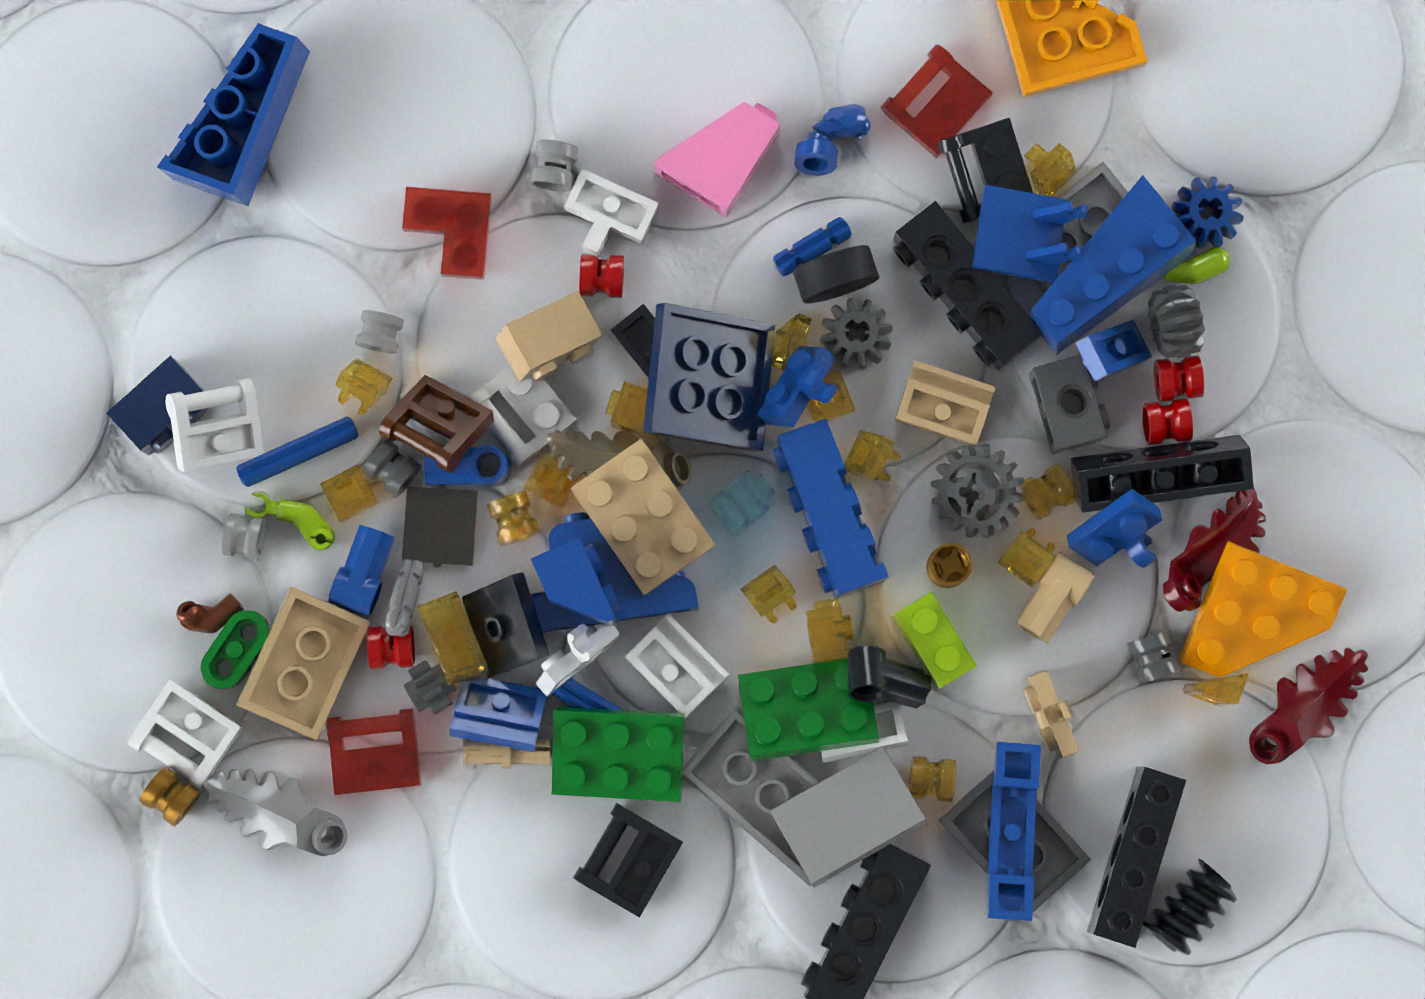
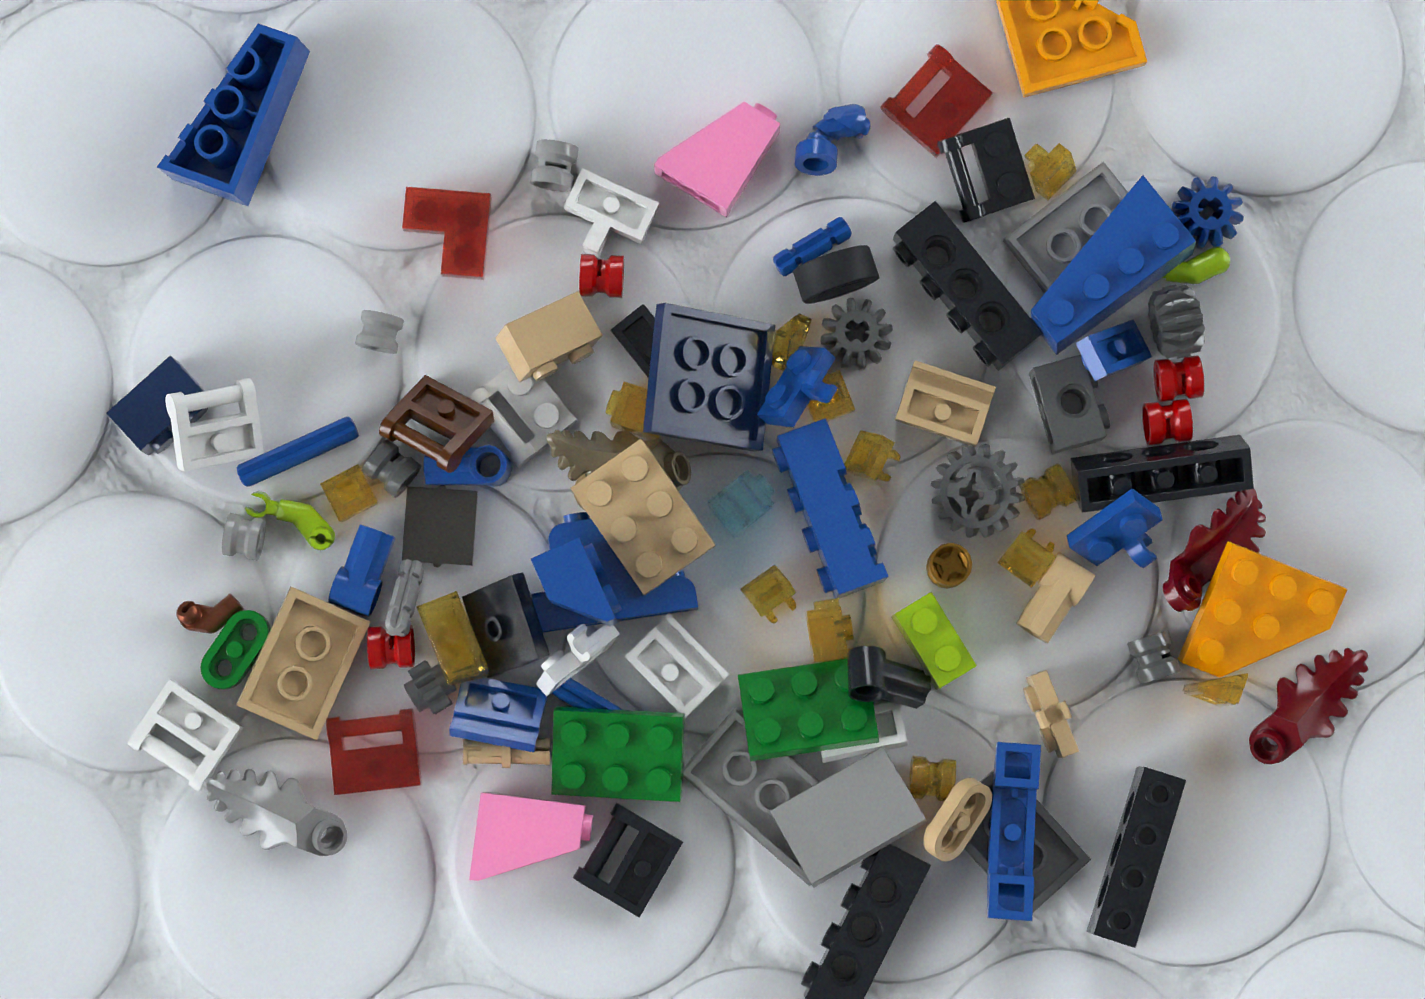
(169, 796): pearl gold wheel -> none
(363, 383): clear yellow tile -> none
(513, 528): clear yellow wheel -> none
(524, 832): none -> bright pink slope
(549, 481): clear yellow tile -> none
(957, 819): none -> tan plate
(1024, 233): blue plate -> none
(1191, 909): black piece -> none

